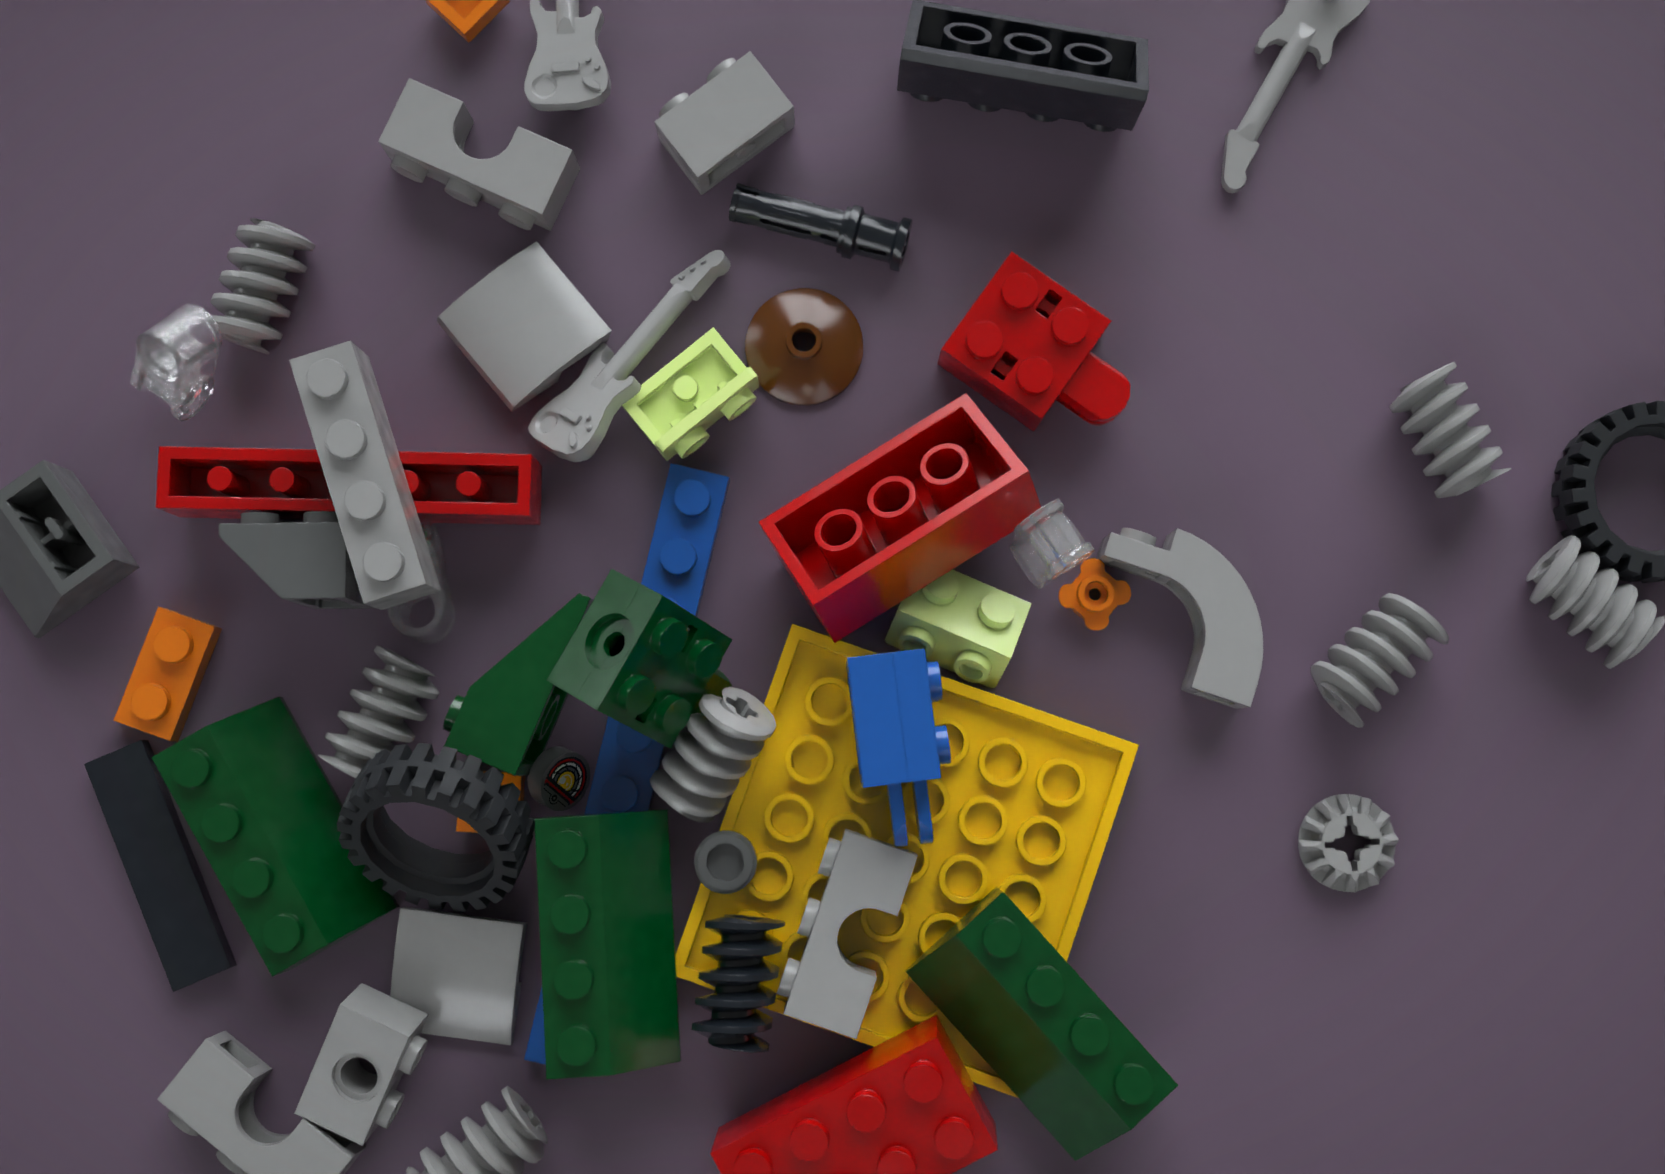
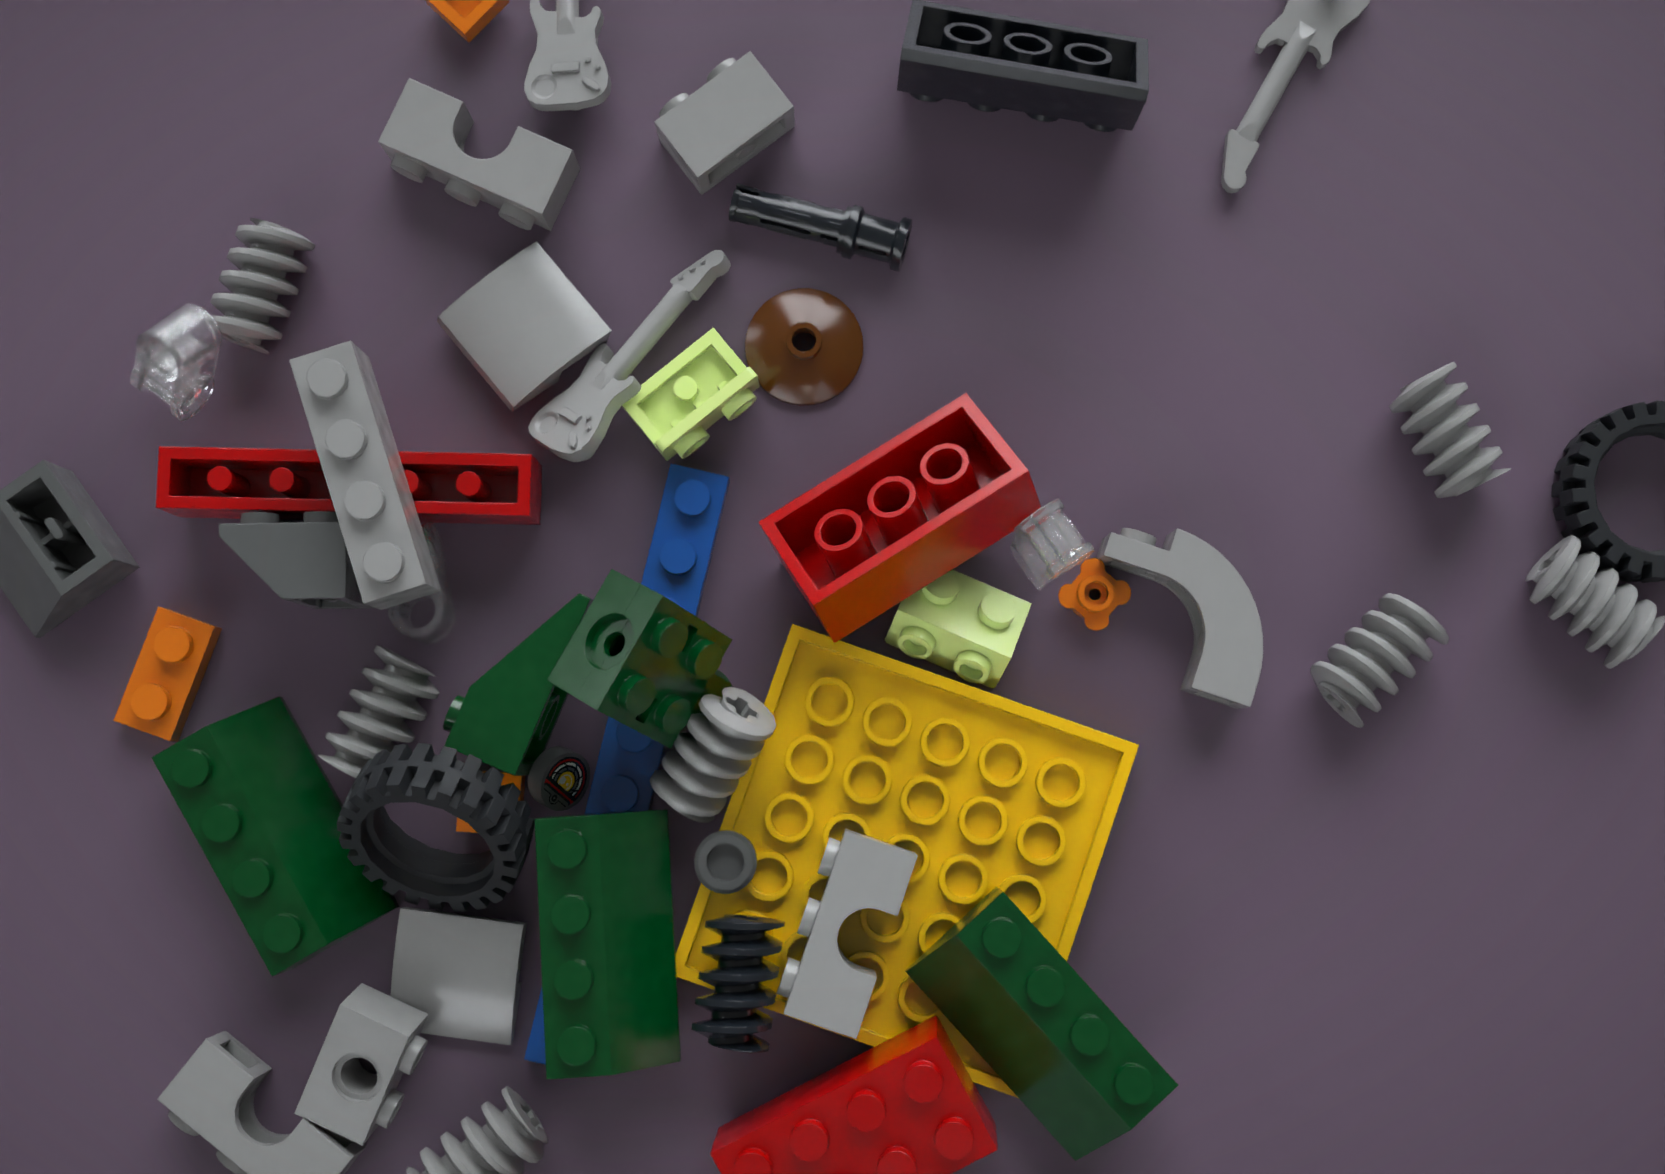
(160, 865): black tile -> none
(897, 730): blue brick -> none
(1039, 345): red brick -> none
(1331, 866): light grey gear -> none

